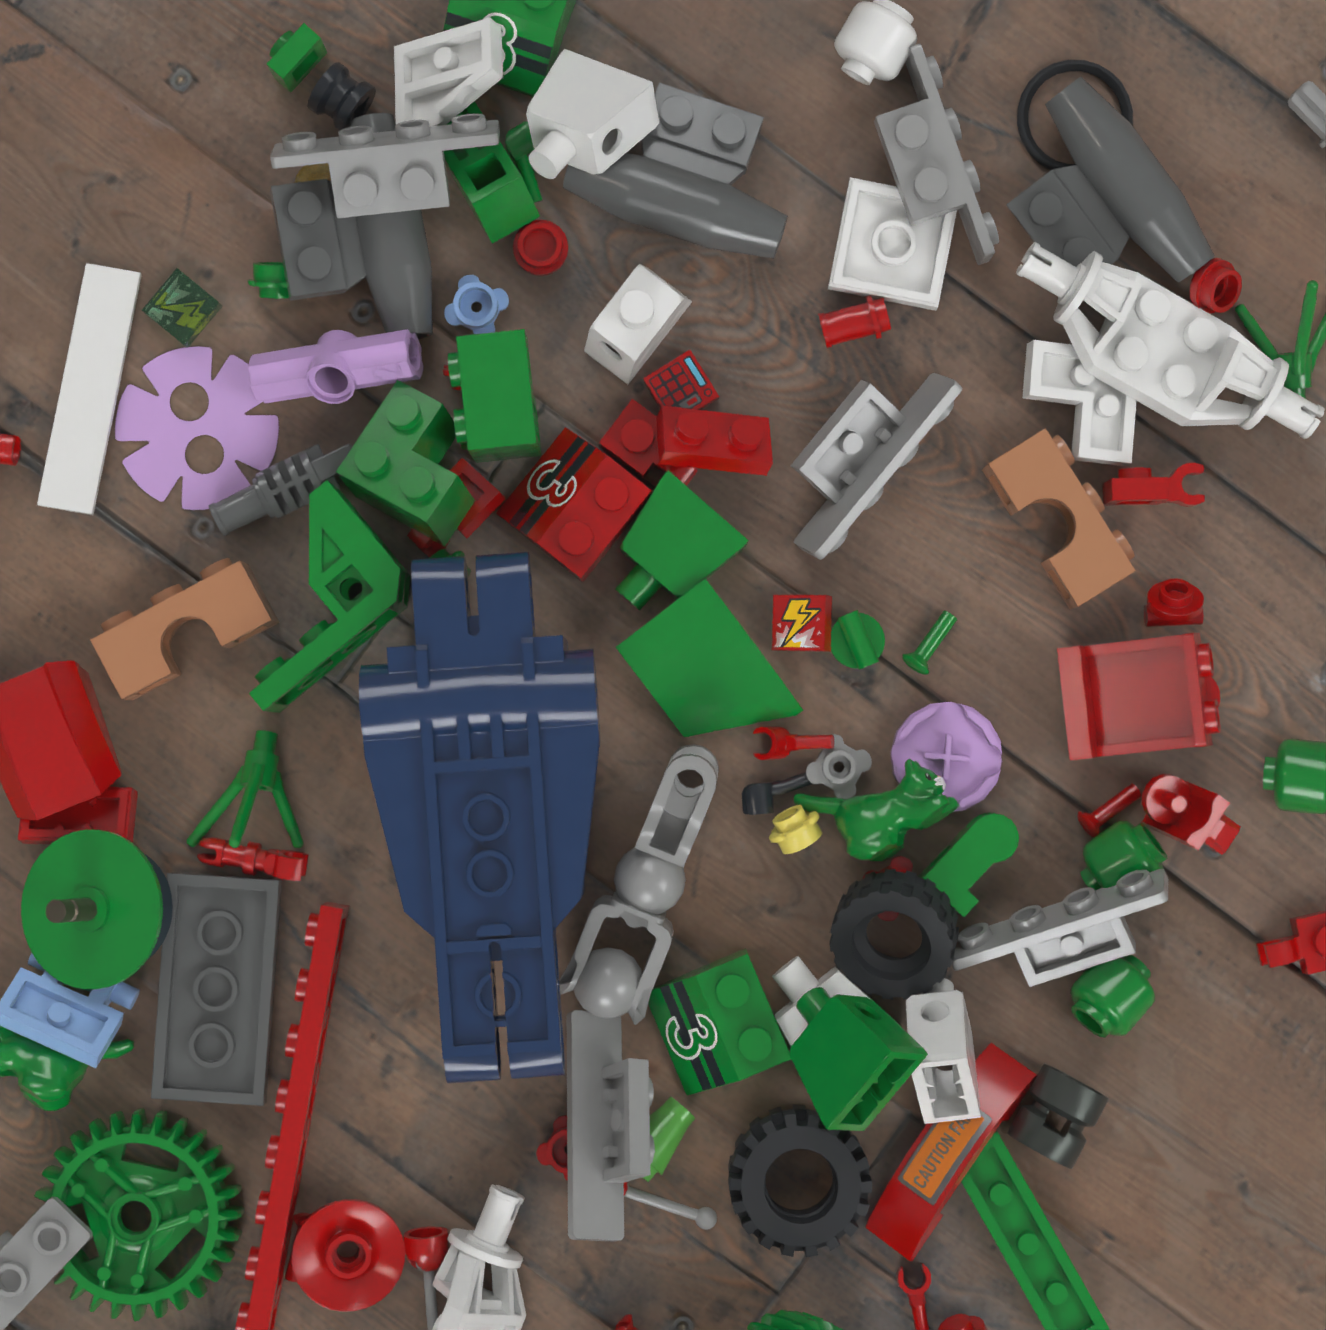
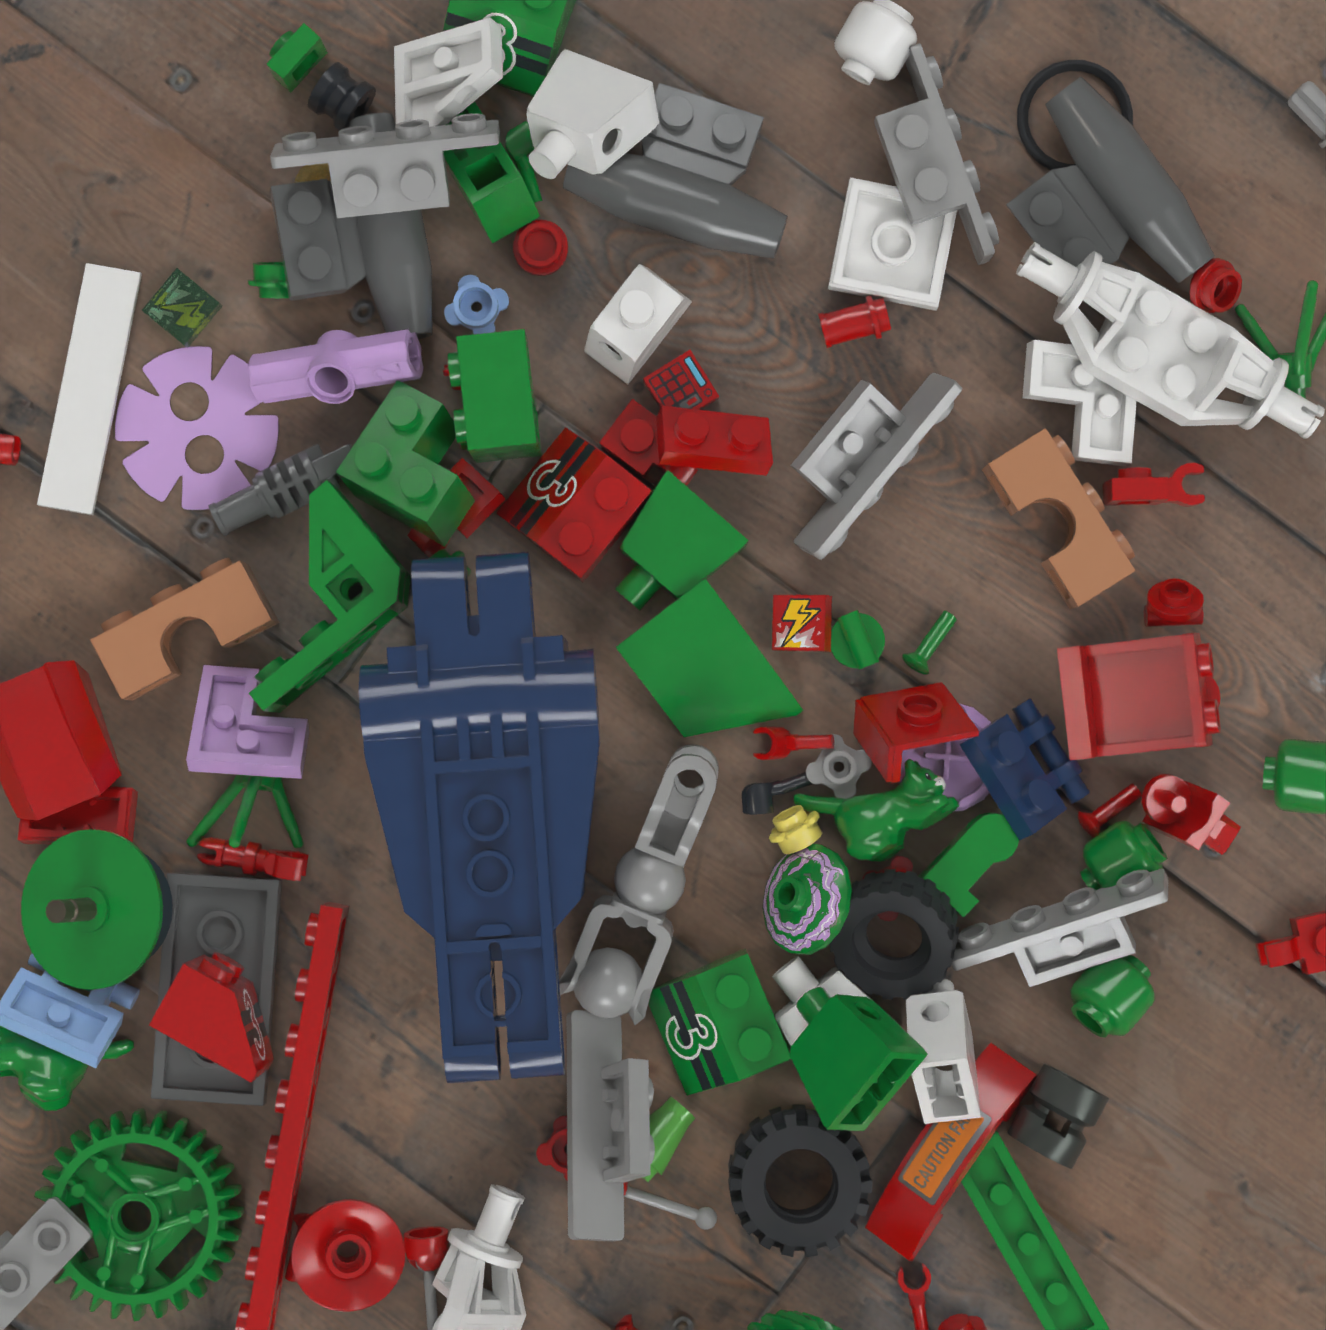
(217, 1015): none -> red slope
(235, 741): none -> lavender plate
(807, 899): none -> dish
(908, 720): none -> red piece
(1014, 775): none -> dark blue plate

